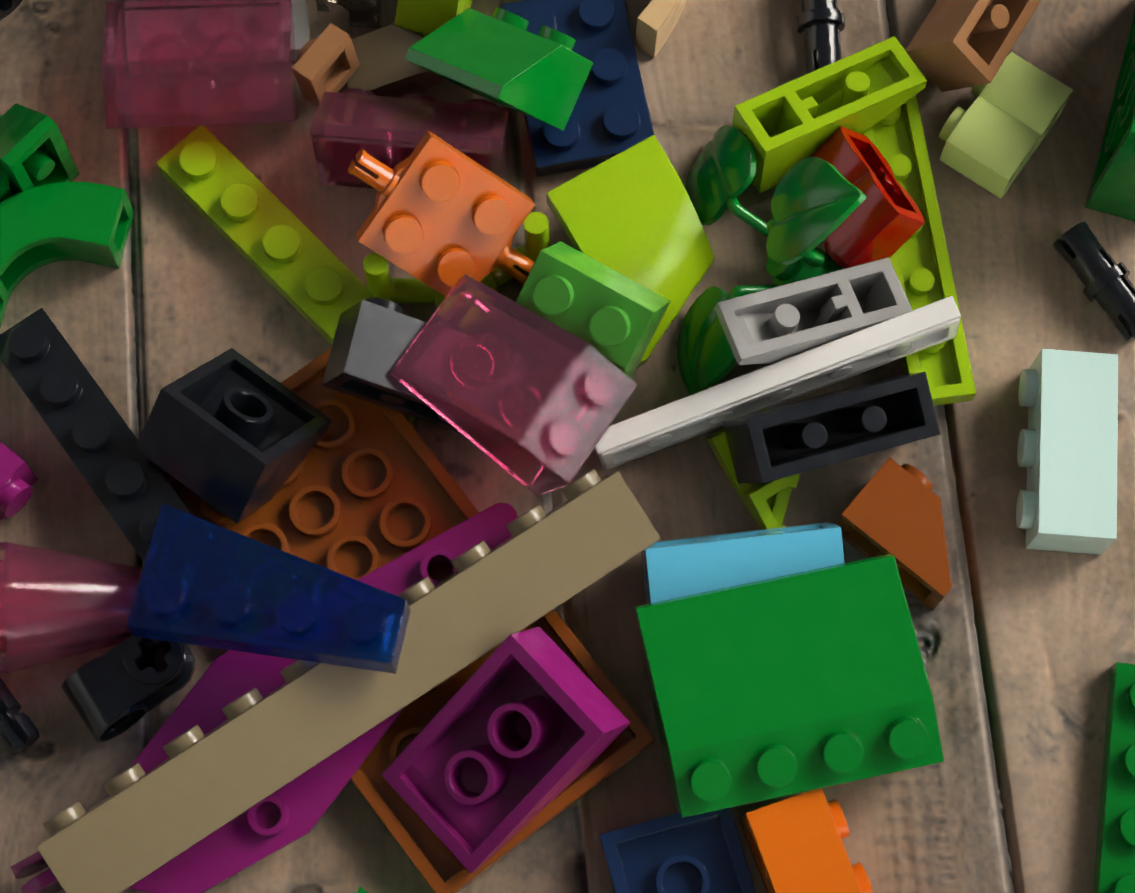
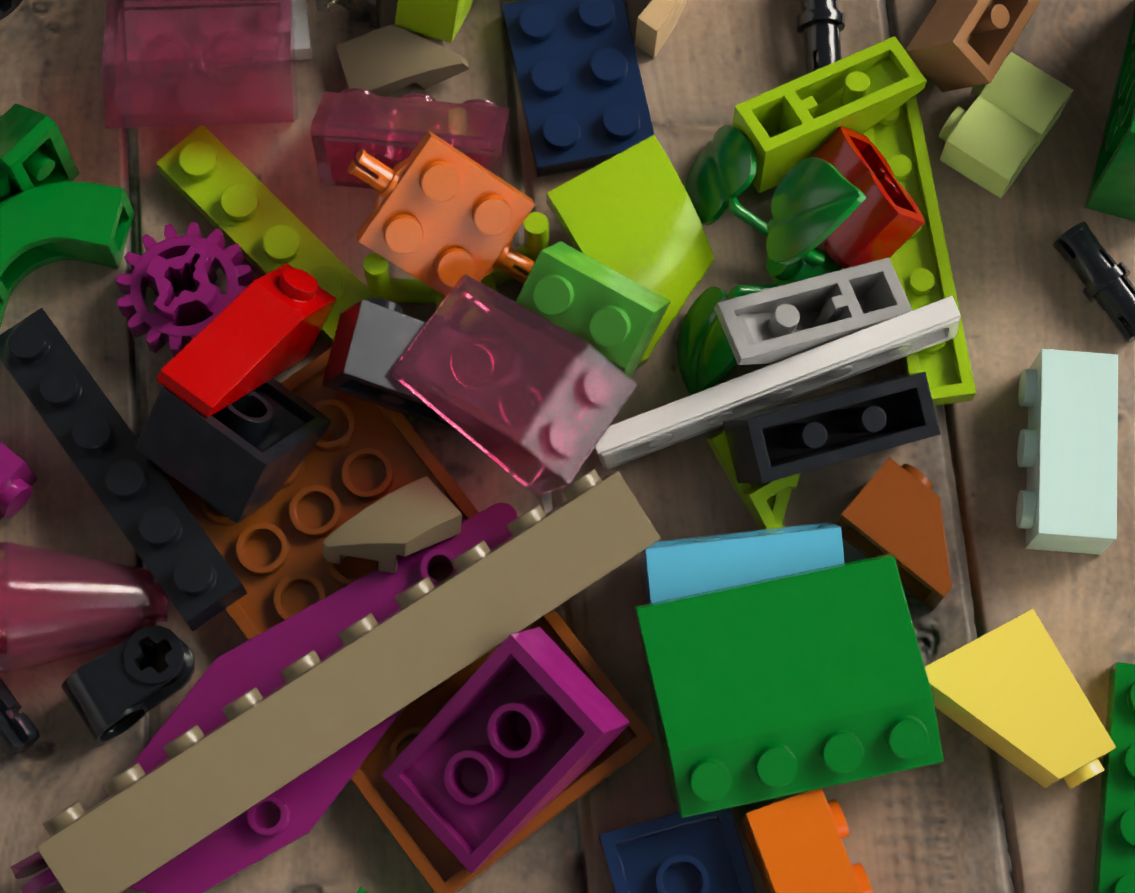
(176, 265): none -> magenta gear
(250, 341): none -> red slope
(252, 598): clear blue wing -> none
(325, 64): medium nougat plate -> none
(396, 526): none -> dark tan slope
(507, 63): green slope -> none
(1022, 703): none -> light yellow slope

